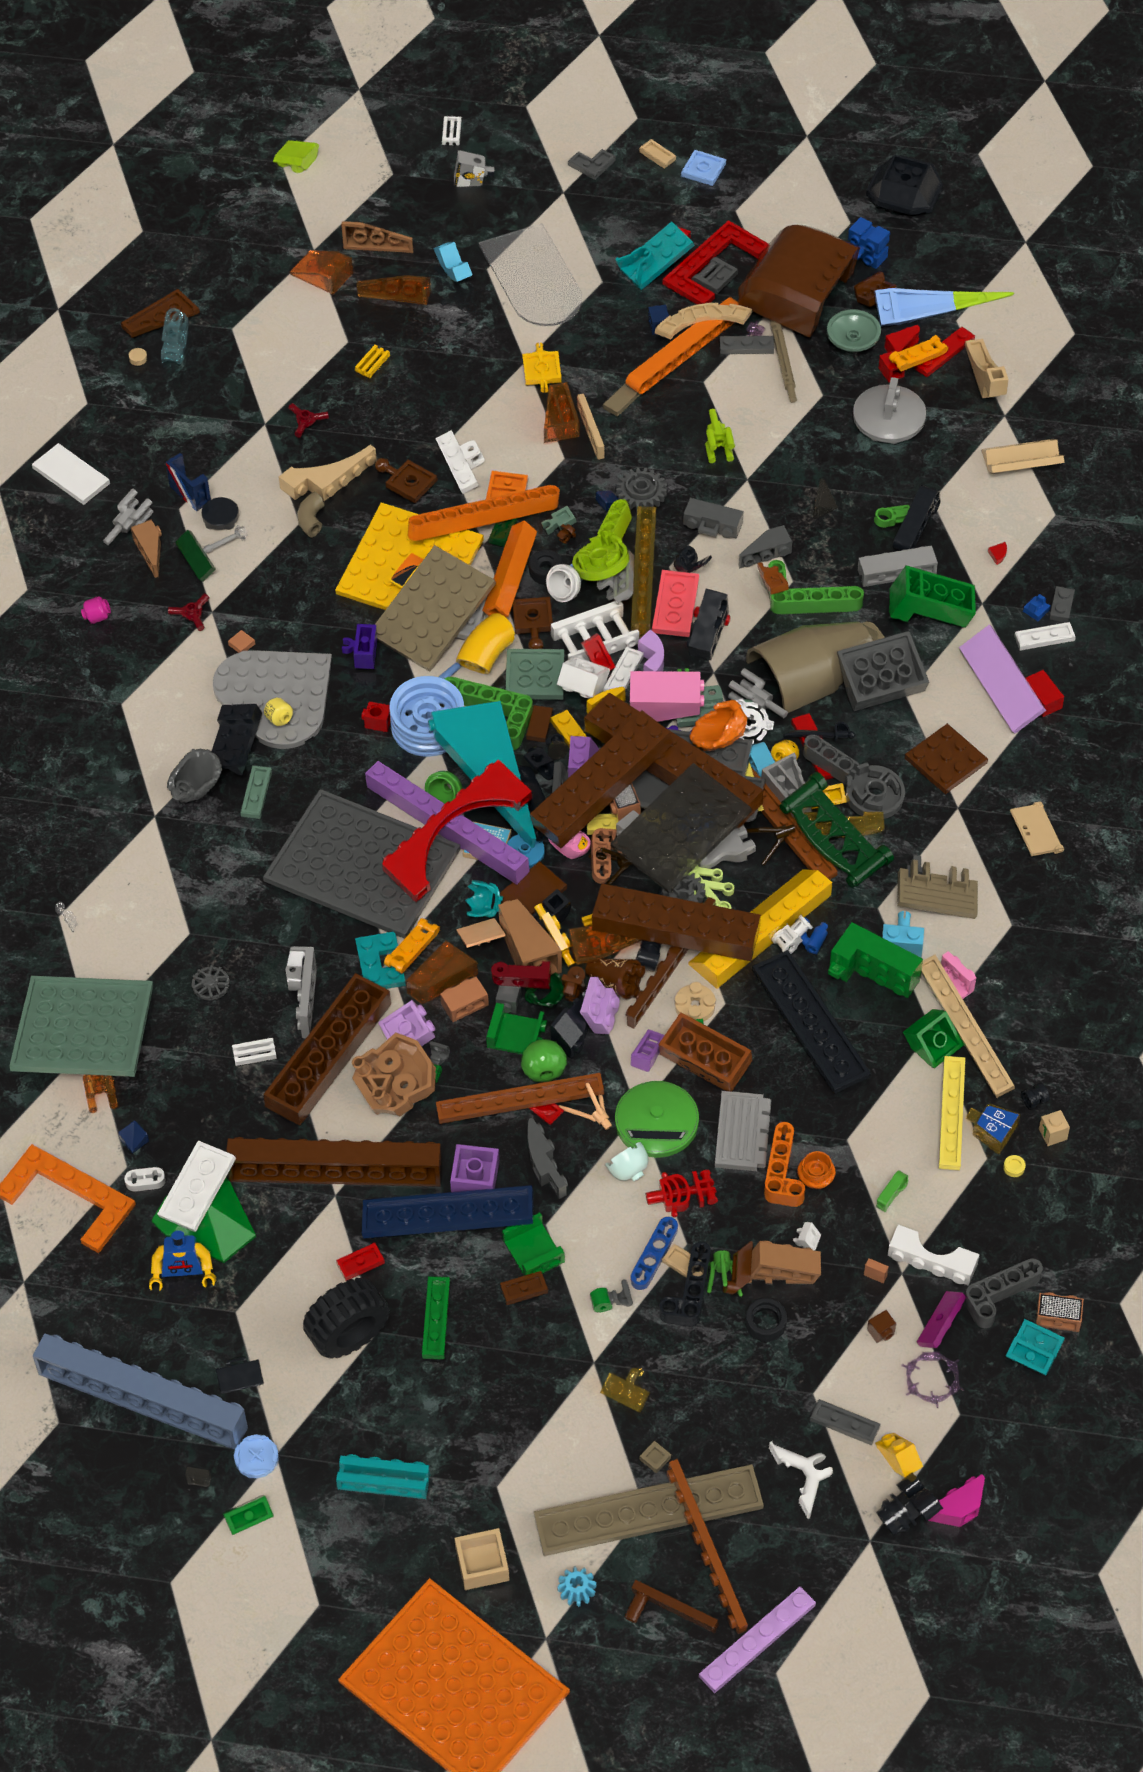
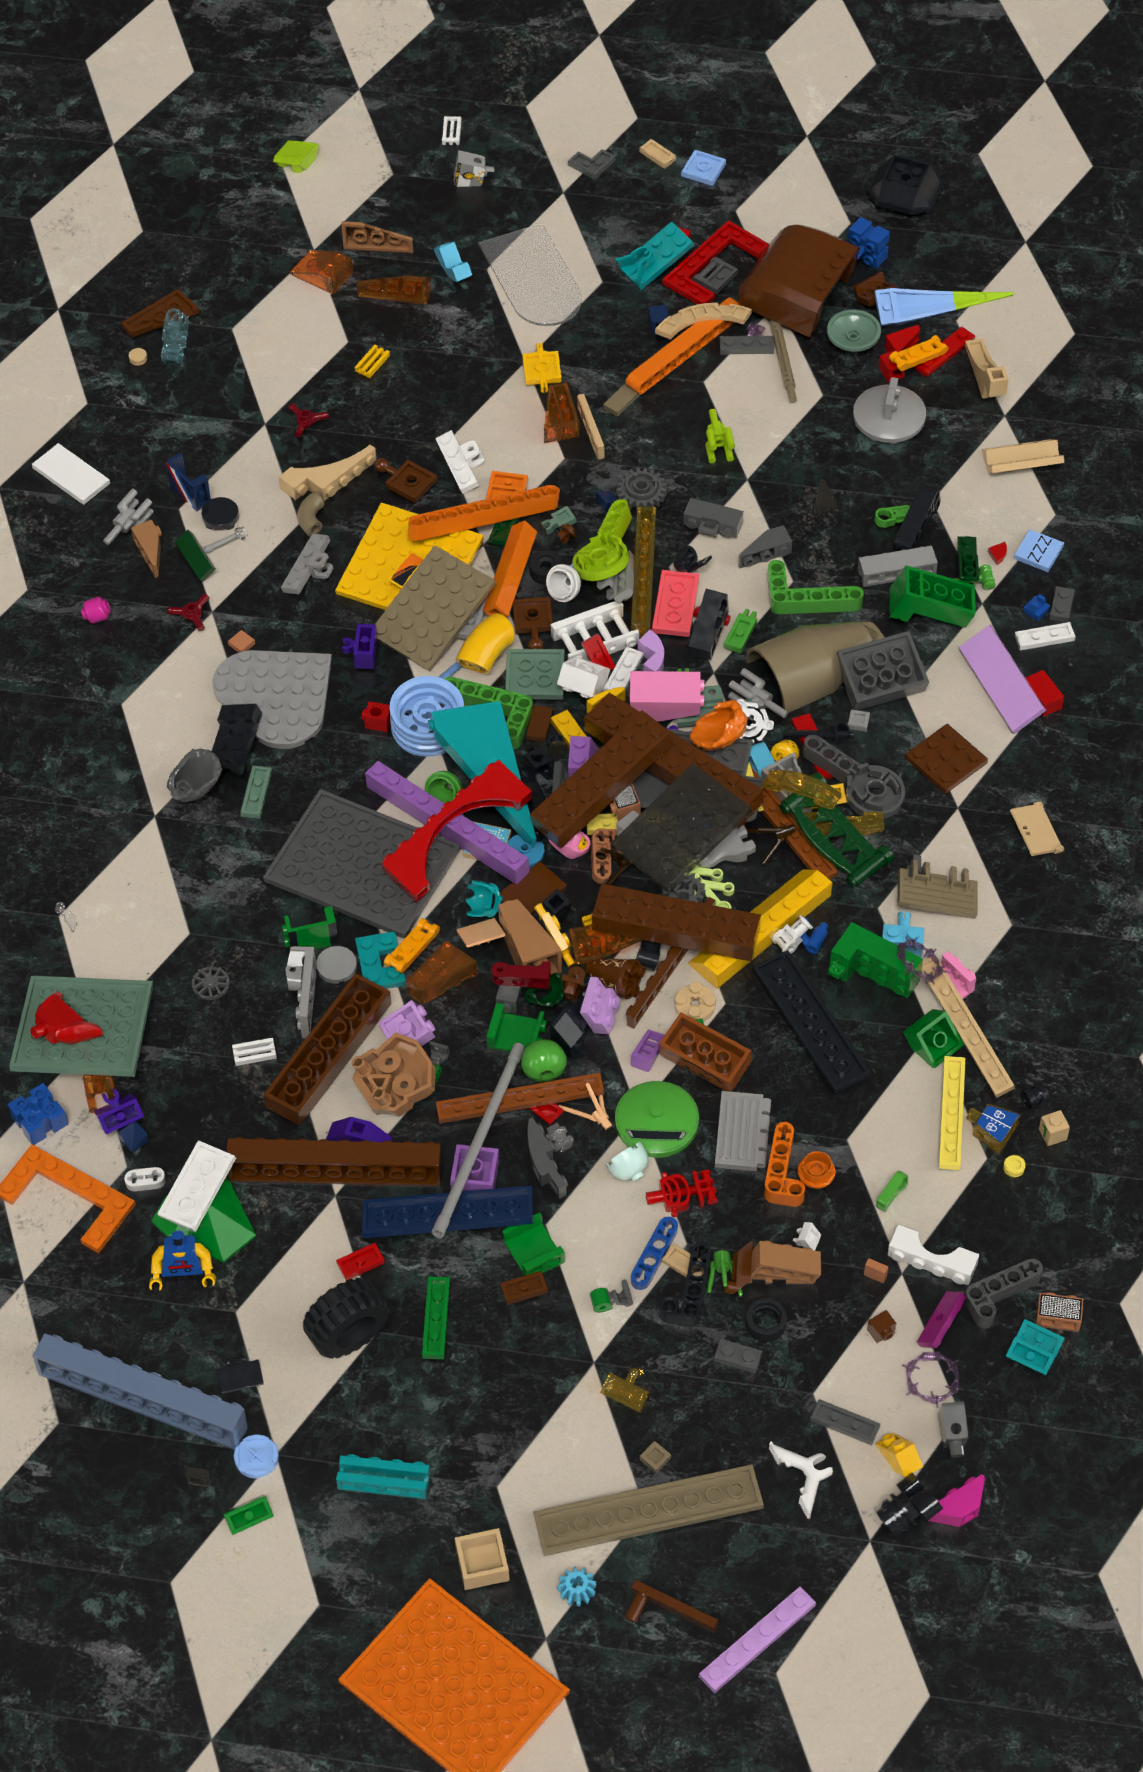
(38, 1114): none -> blue brick
(61, 1023): none -> red torso
(118, 1112): none -> dark purple brick
(278, 711): light yellow head -> none
(310, 562): none -> light grey plate
(313, 935): none -> green panel
(336, 964): none -> light grey tile
(356, 1130): none -> dark purple slope
(444, 1218): none -> light grey piece
(464, 999): nougat brick -> none
(559, 1136): none -> clear piece
(709, 1555): dark orange plate -> none
(738, 1356): none -> dark grey plate
(740, 631): none -> bright green hinge
(773, 579): dark orange slope -> none
(802, 784): none -> clear yellow slope
(858, 720): none -> light grey tile
(901, 953): none -> piece
(953, 1420): none -> dark grey torso
(967, 559): none -> dark green slope
(985, 577): none -> bright green piece
(1038, 550): none -> light blue tile

